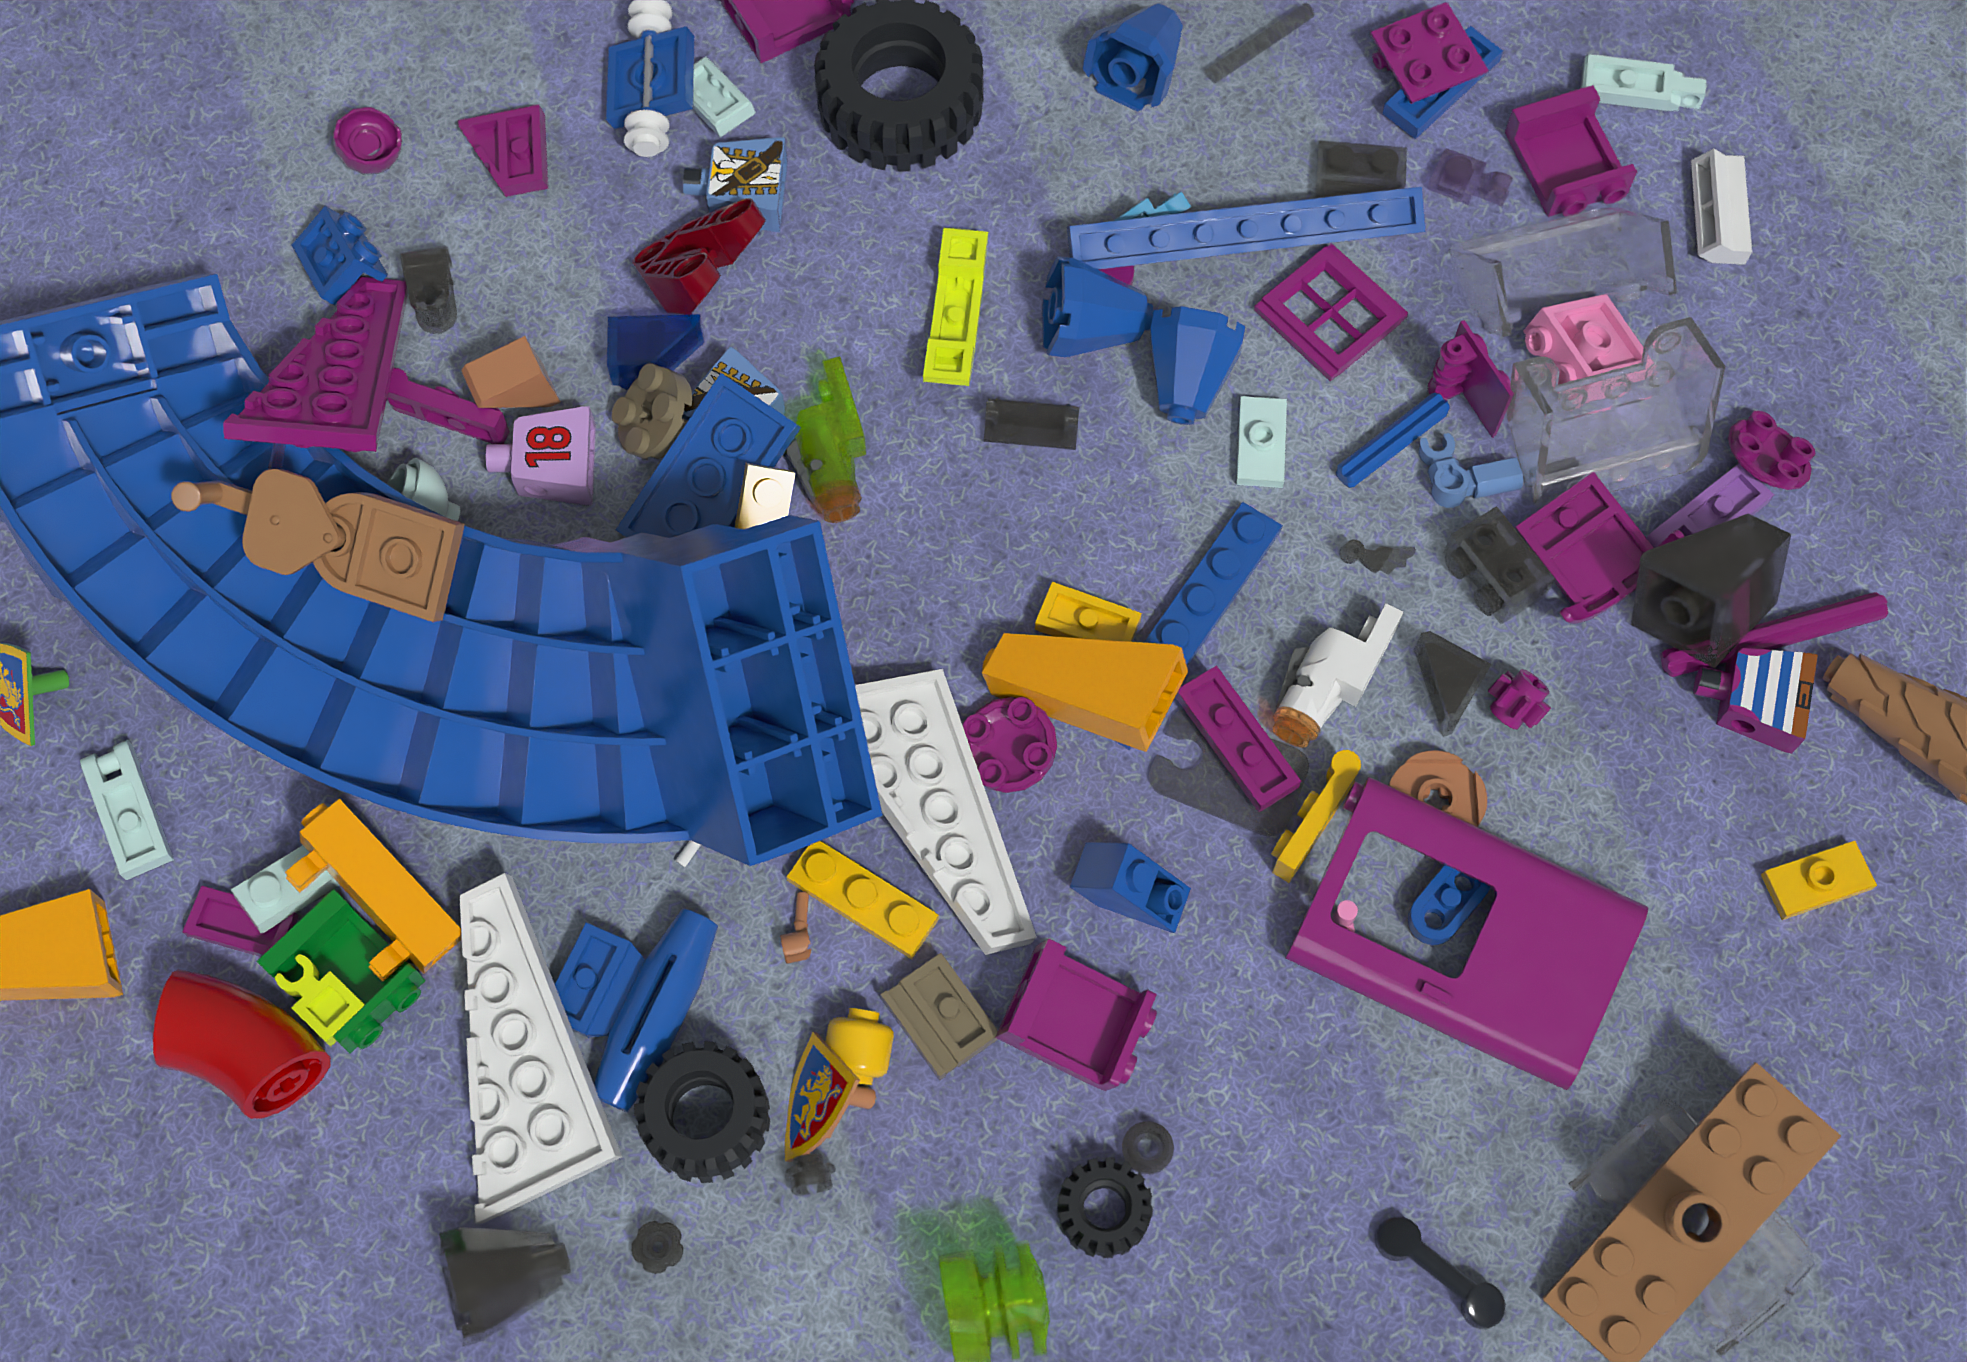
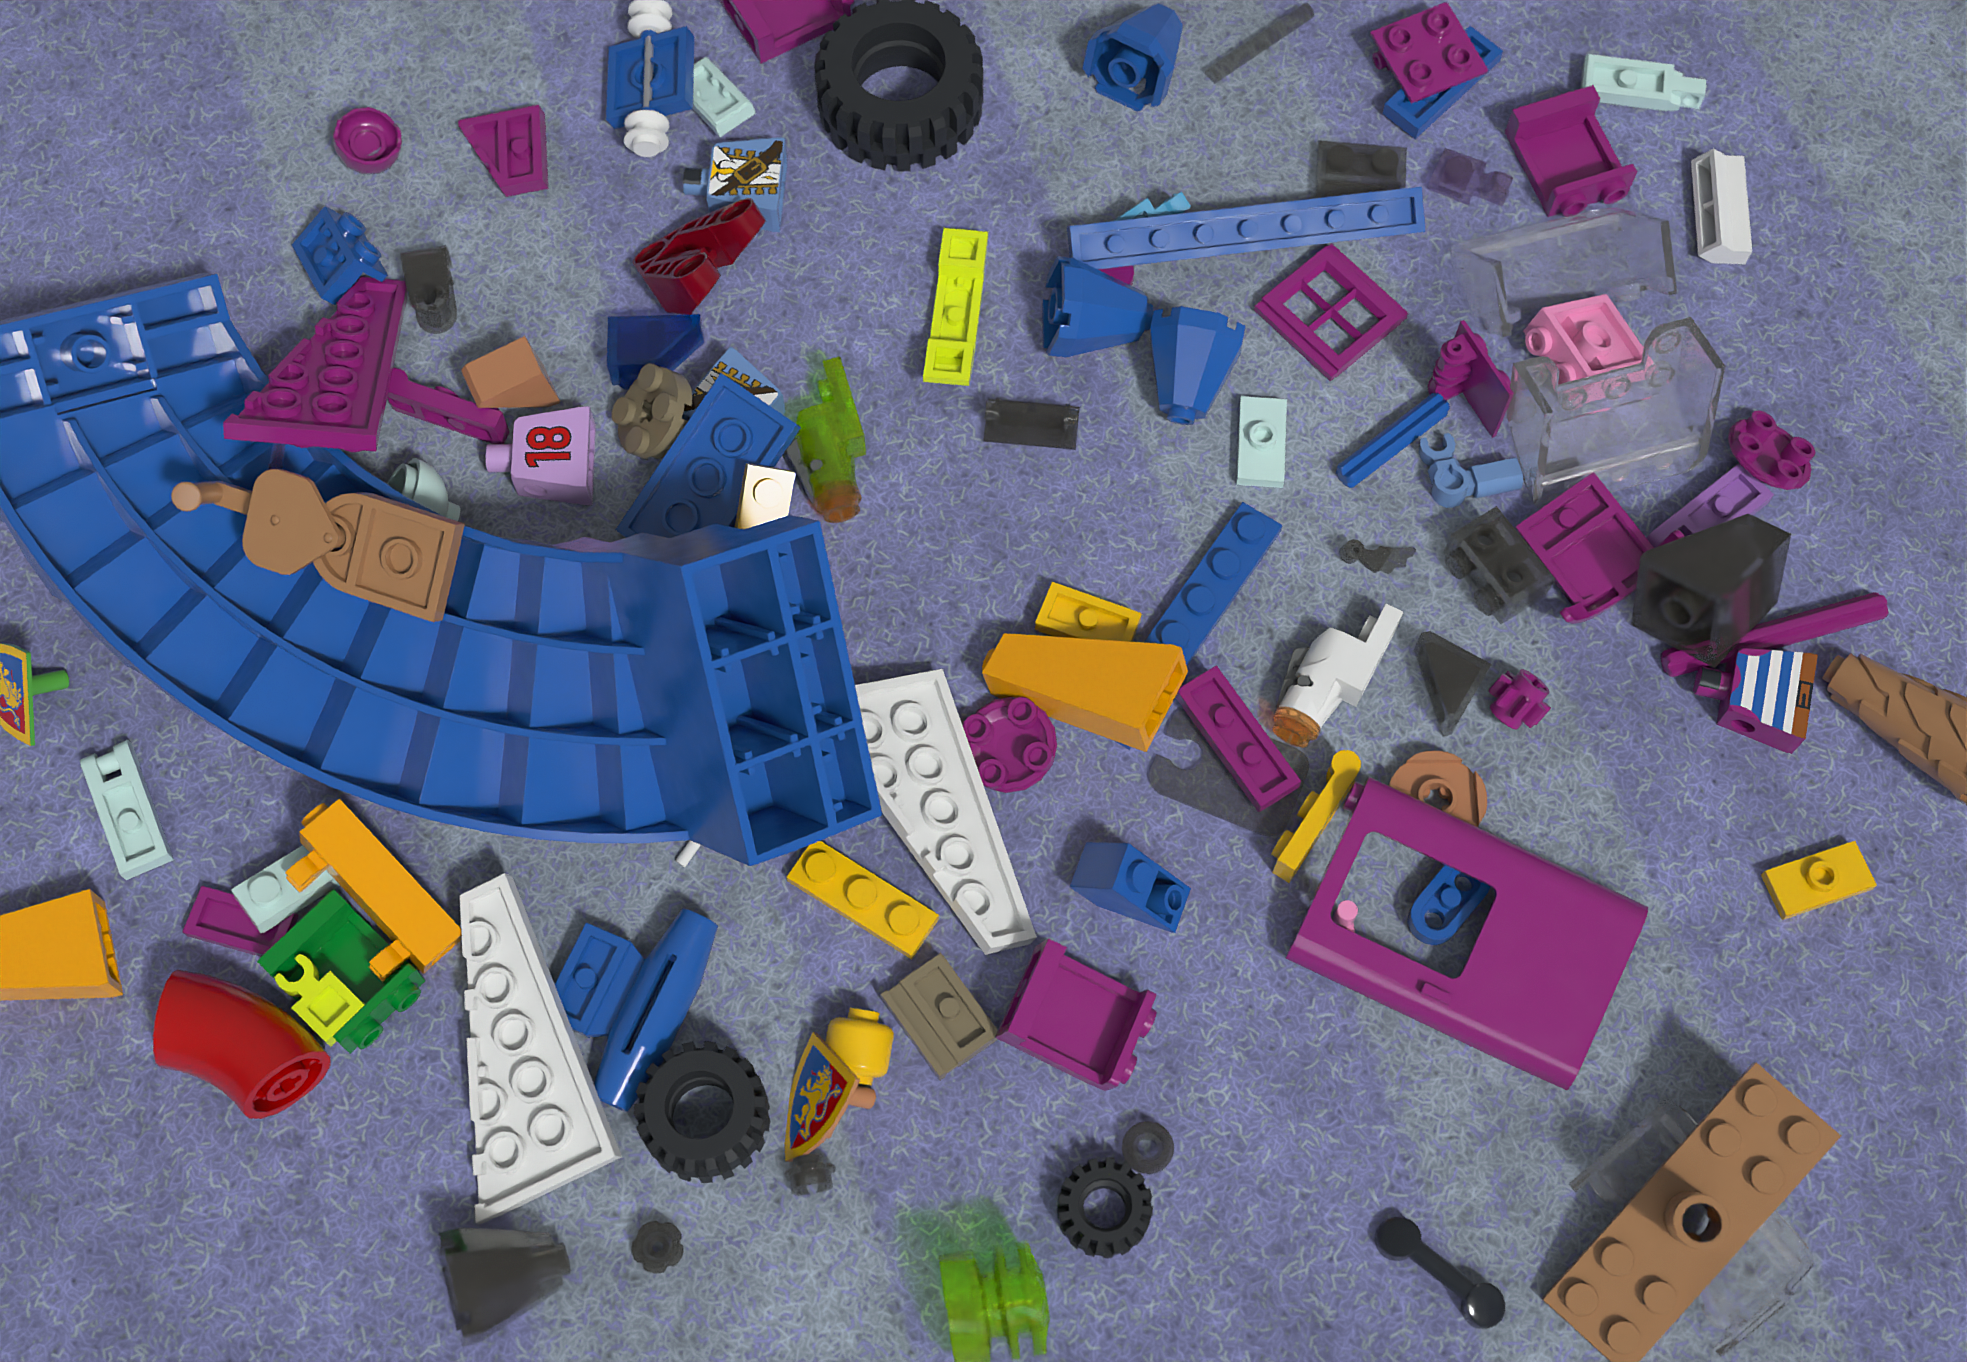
(796, 943): nougat hand -> none

